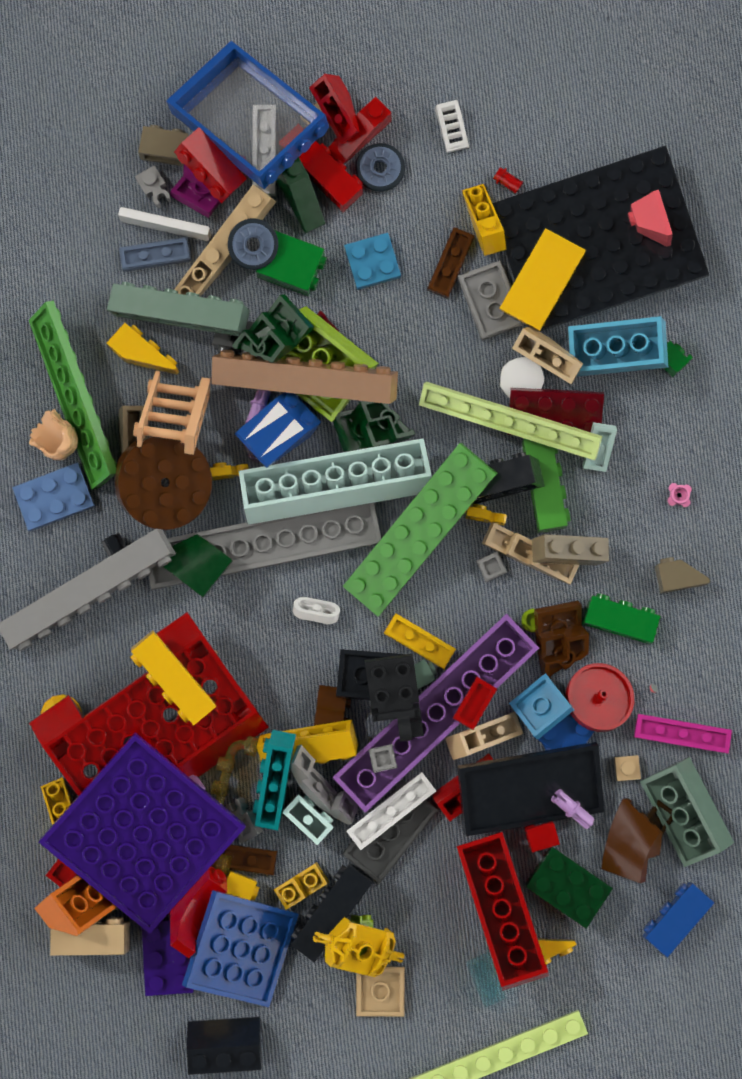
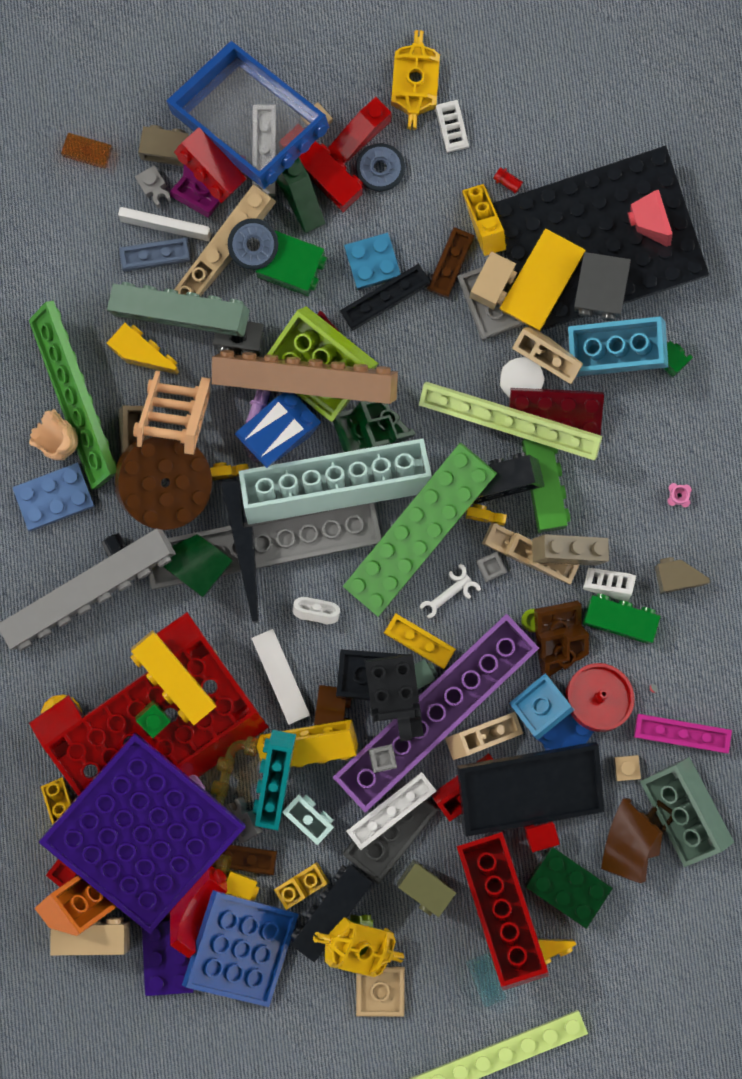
(86, 150): none -> clear orange plate
(153, 719): none -> green brick
(224, 1045): black slope -> none
(244, 544): none -> black slope
(275, 331): dark green slope -> none
(280, 676): none -> white tile
(336, 105): red slope -> none
(336, 804): light grey slope -> none
(385, 297): none -> black tile
(411, 96): none -> yellow plate
(426, 889): none -> olive brick
(463, 582): none -> white bar
(474, 703): red tile -> none
(493, 280): none -> tan brick
(572, 809): lavender axle -> none
(602, 286): none -> dark grey brick
(602, 460): light aqua plate -> none
(611, 576): none -> white slope
(677, 918): blue brick -> none

